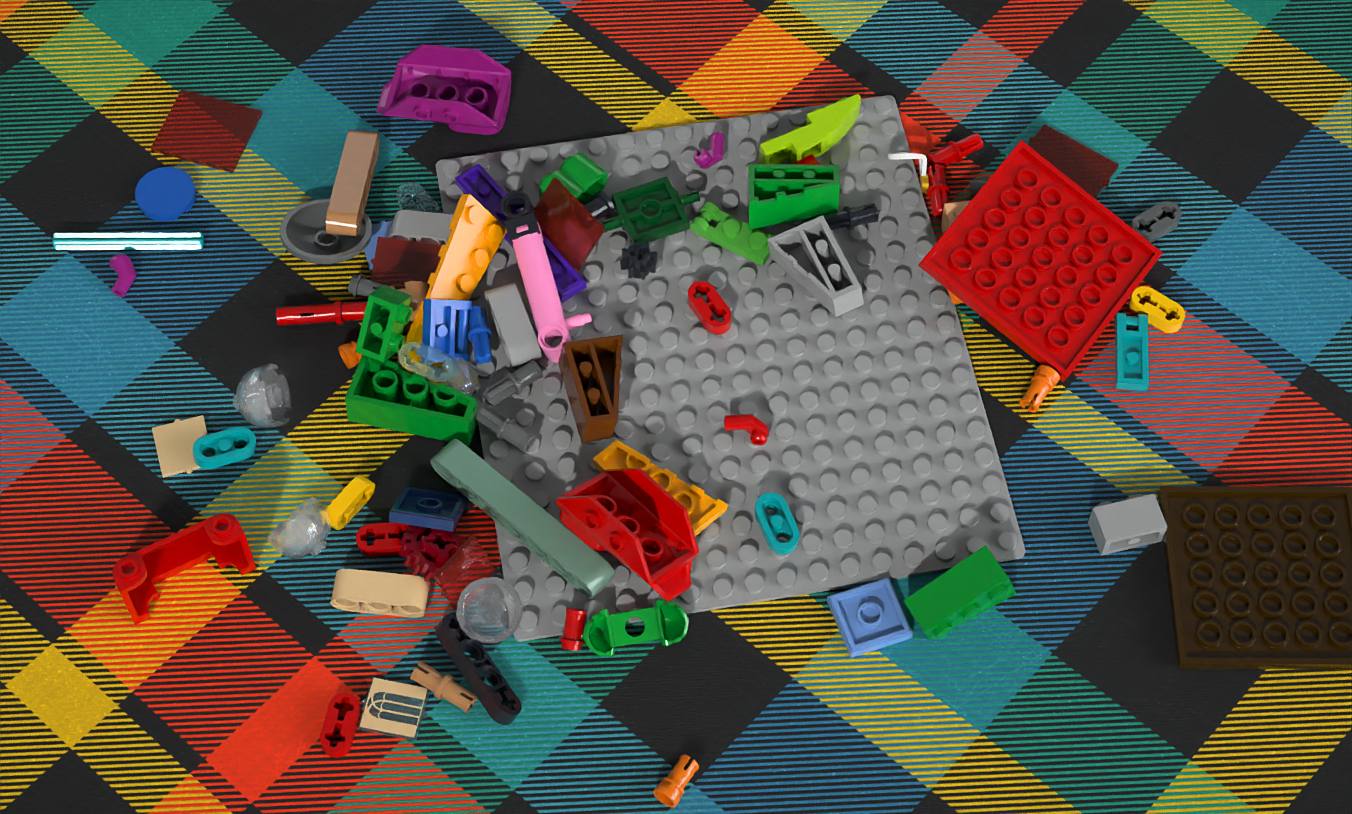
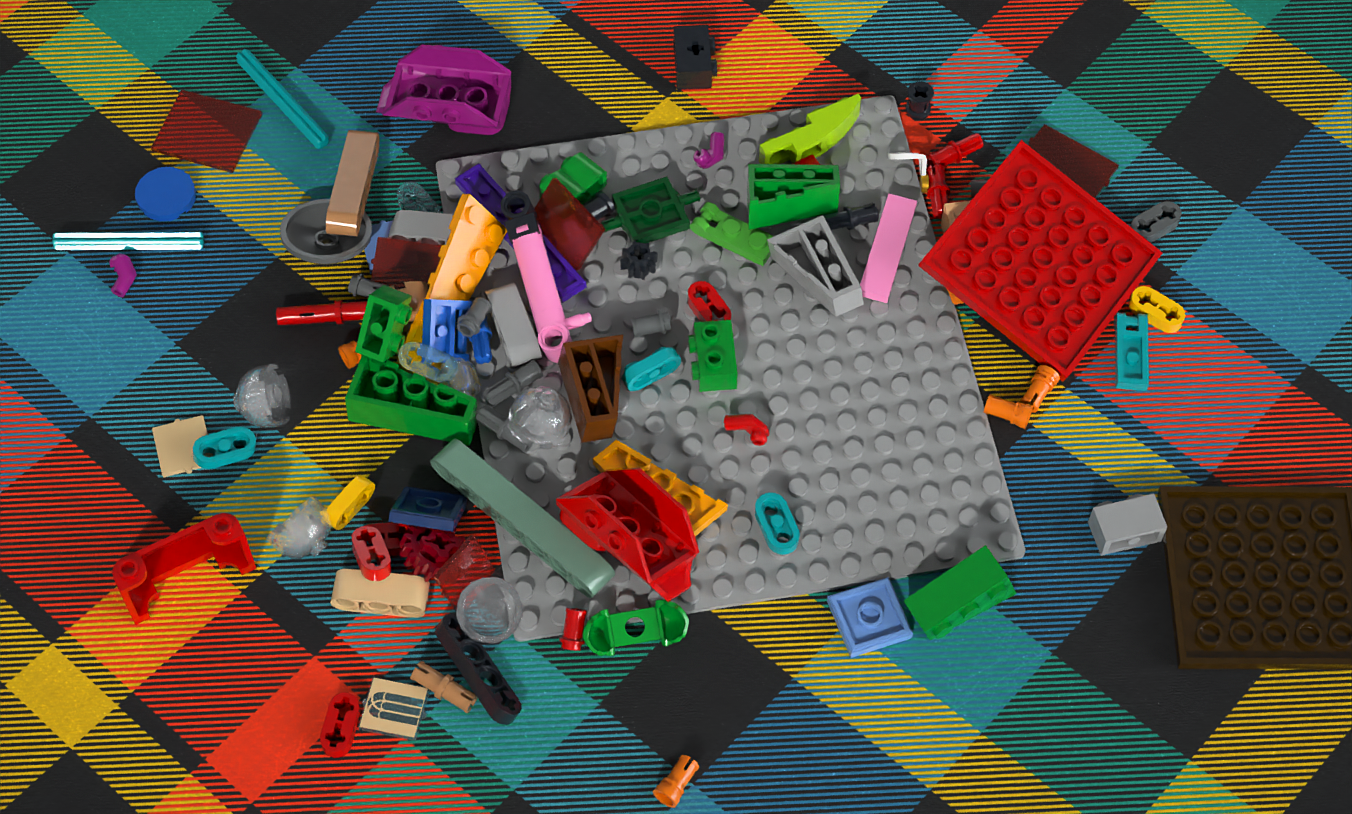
(282, 99): none -> teal axle
(365, 554): none -> red beam
(470, 322): none -> dark grey pin
(540, 417): none -> clear cylinder
(651, 324): none -> dark grey pin
(656, 366): none -> teal plate
(693, 57): none -> black brick
(714, 355): none -> green brick
(887, 248): none -> bright pink tile
(919, 100): none -> black bush
(1016, 413): none -> orange pin

